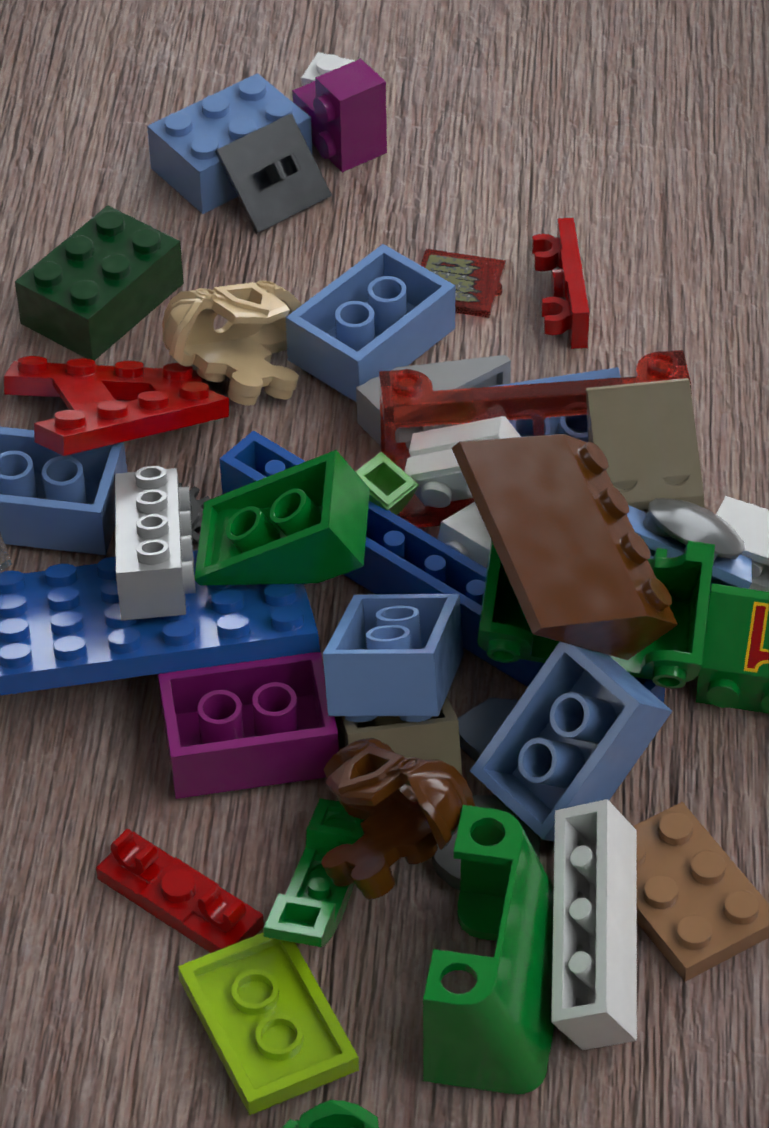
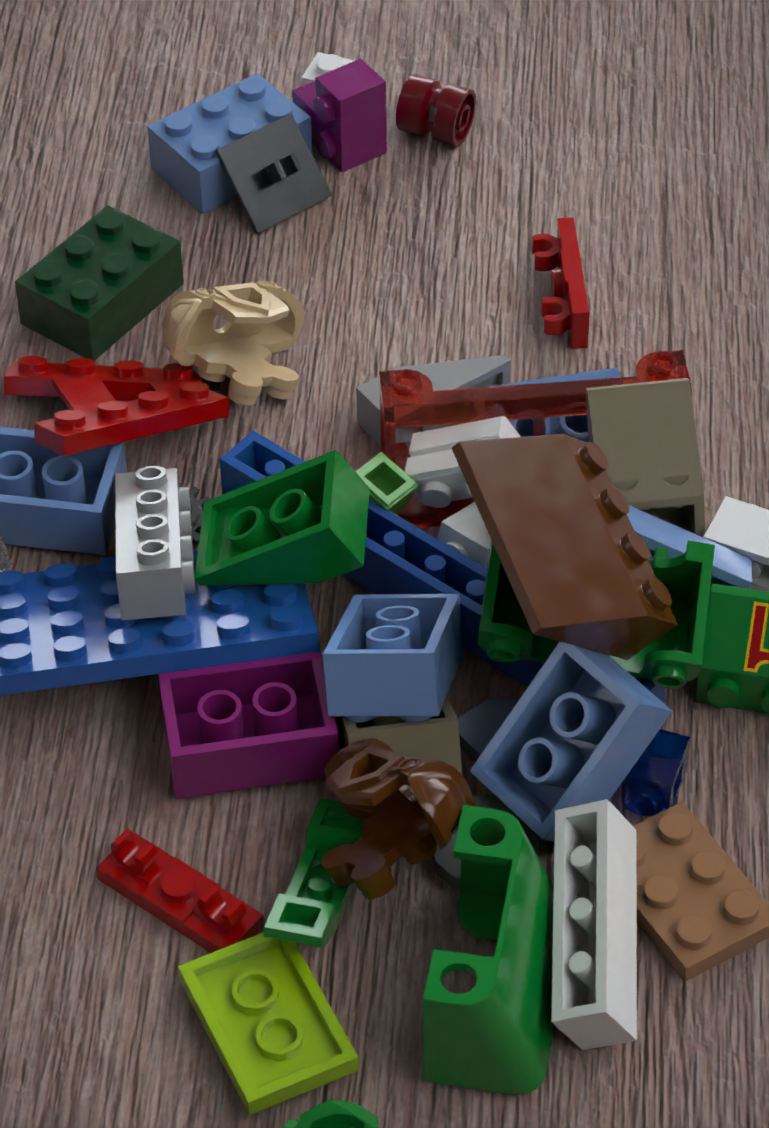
(370, 321): medium blue brick -> none
(434, 109): none -> dark red wheel
(475, 279): piece -> none
(657, 774): none -> clear blue brick
(693, 523): dark grey dish -> none

